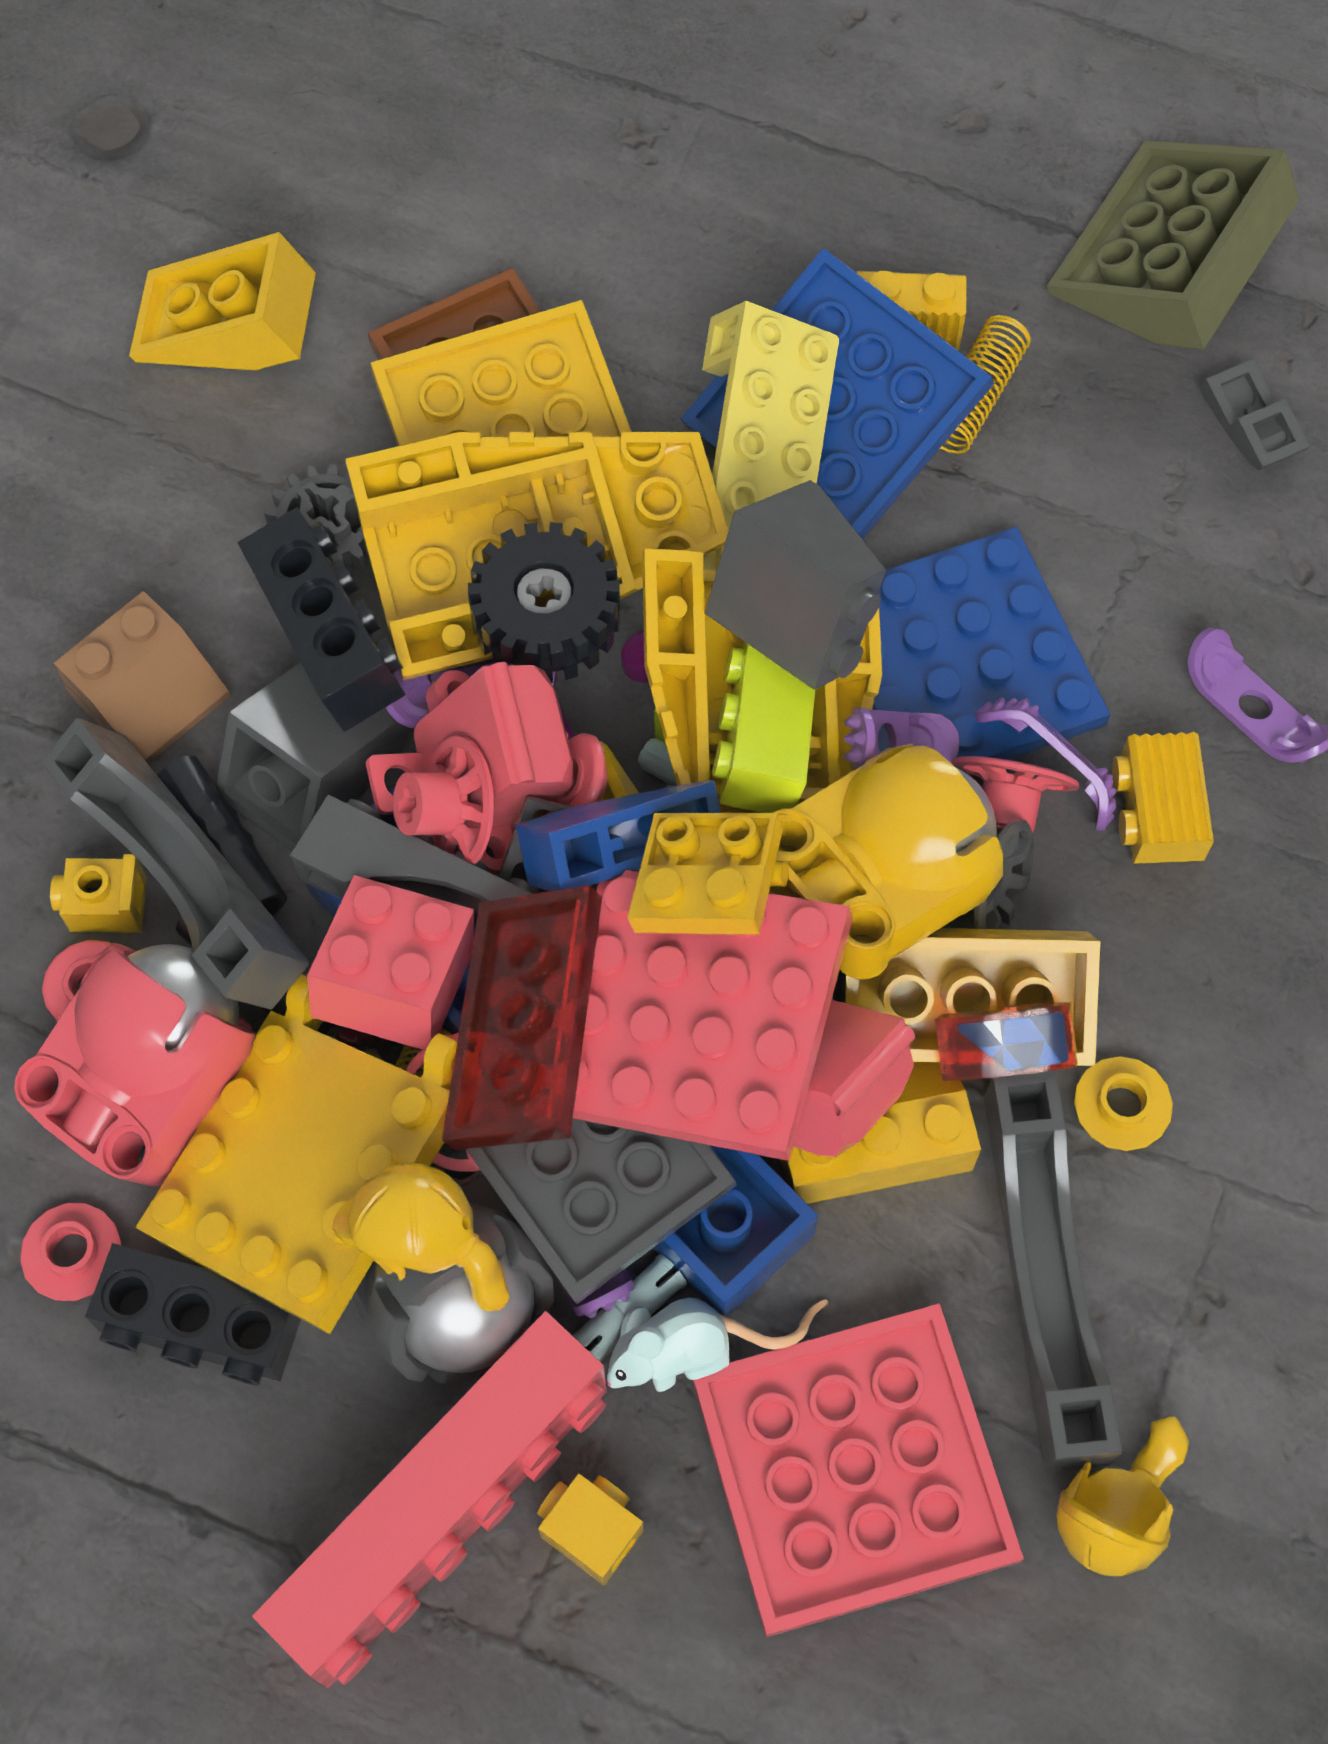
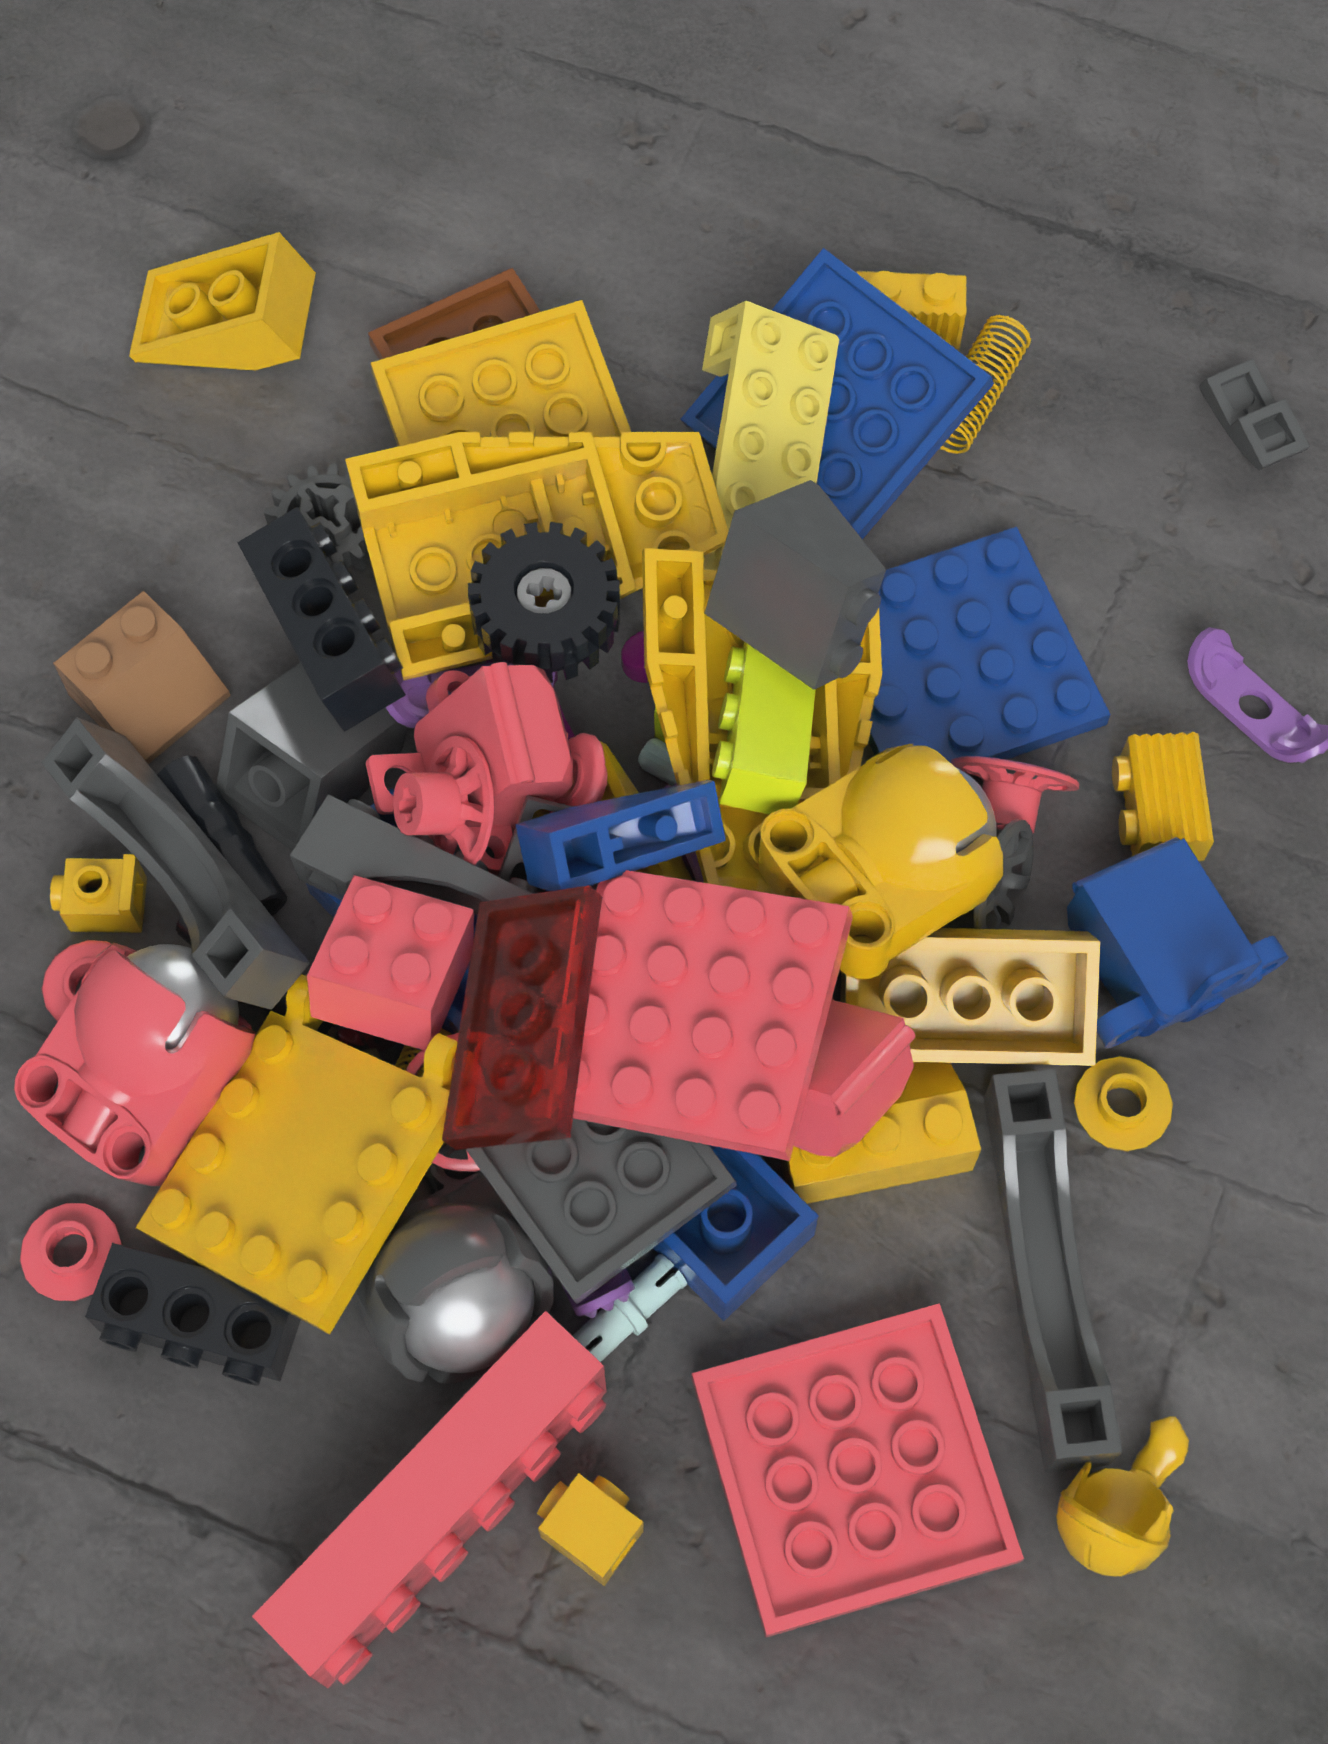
(421, 1223): yellow piece -> none
(686, 1340): light aqua animal -> none
(707, 873): yellow plate -> none
(902, 729): medium lavender piece -> none
(1006, 1041): slope -> none
(1021, 715): medium lavender piece -> none
(1165, 941): none -> blue piece
(1178, 239): olive slope -> none

